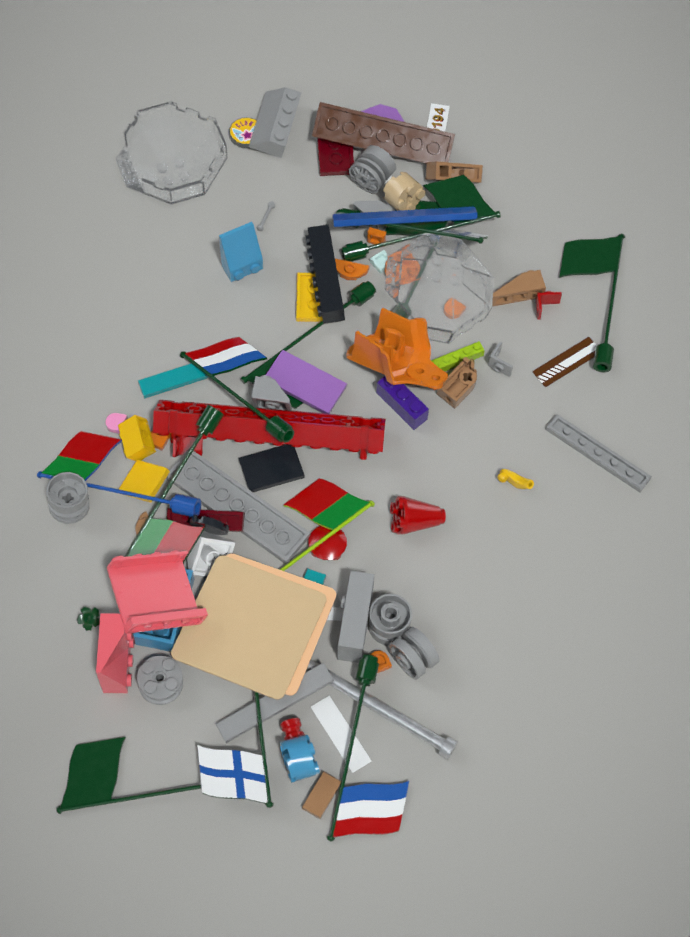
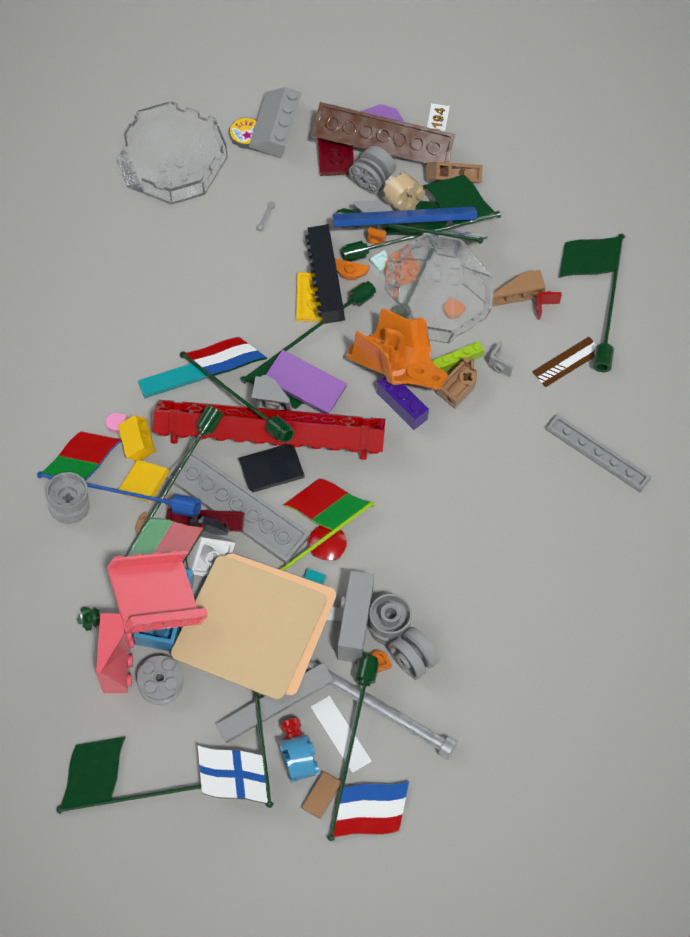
(160, 441): orange tile -> none
(181, 445): red bracket -> none
(240, 252): dark azure slope -> none
(414, 515): red cone -> none
(515, 479): yellow arm -> none

